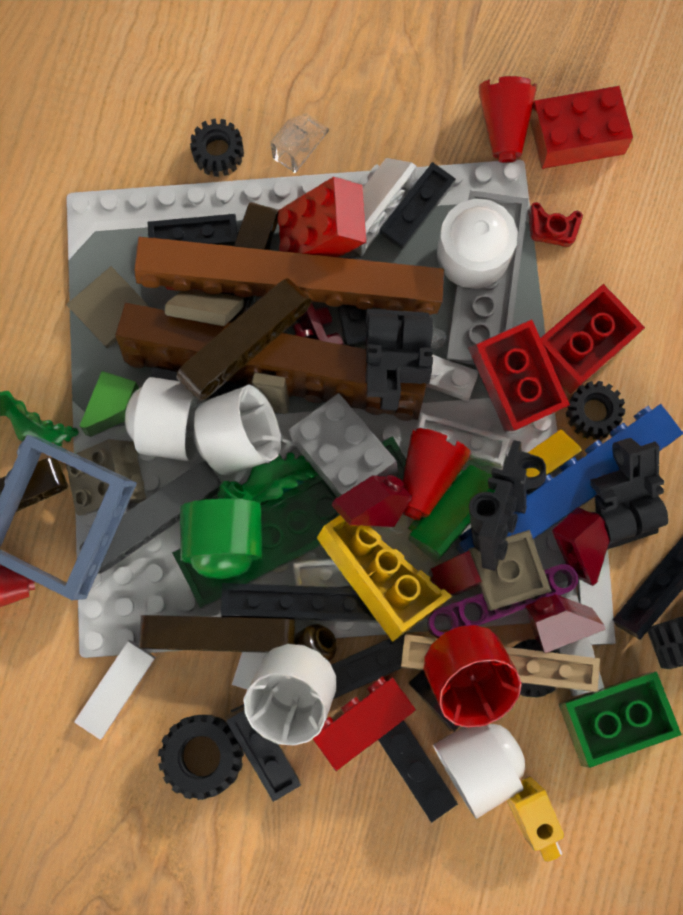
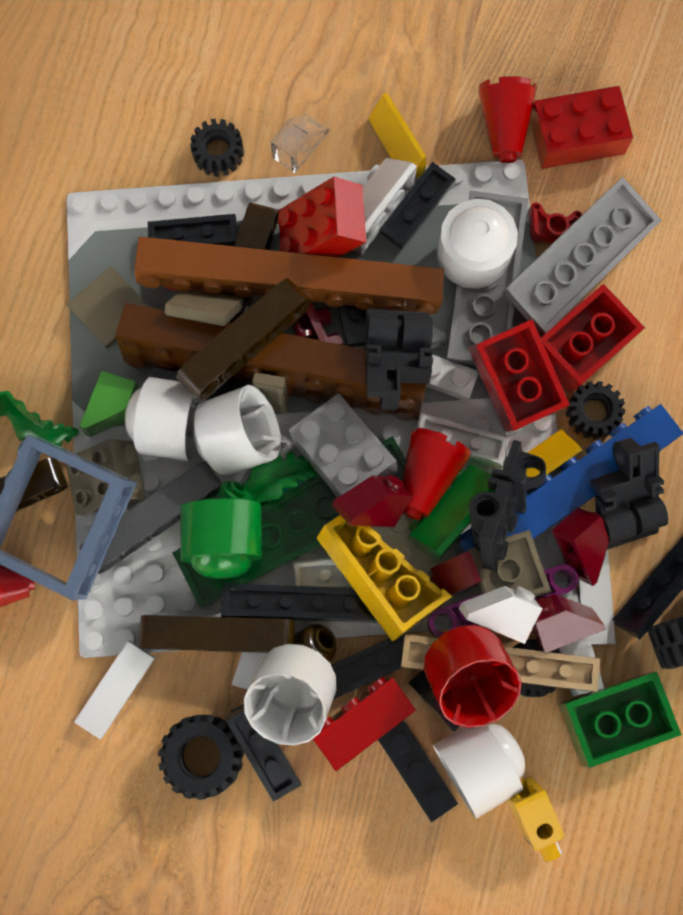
(396, 134): none -> yellow slope
(504, 611): none -> white slope
(581, 256): none -> light grey plate

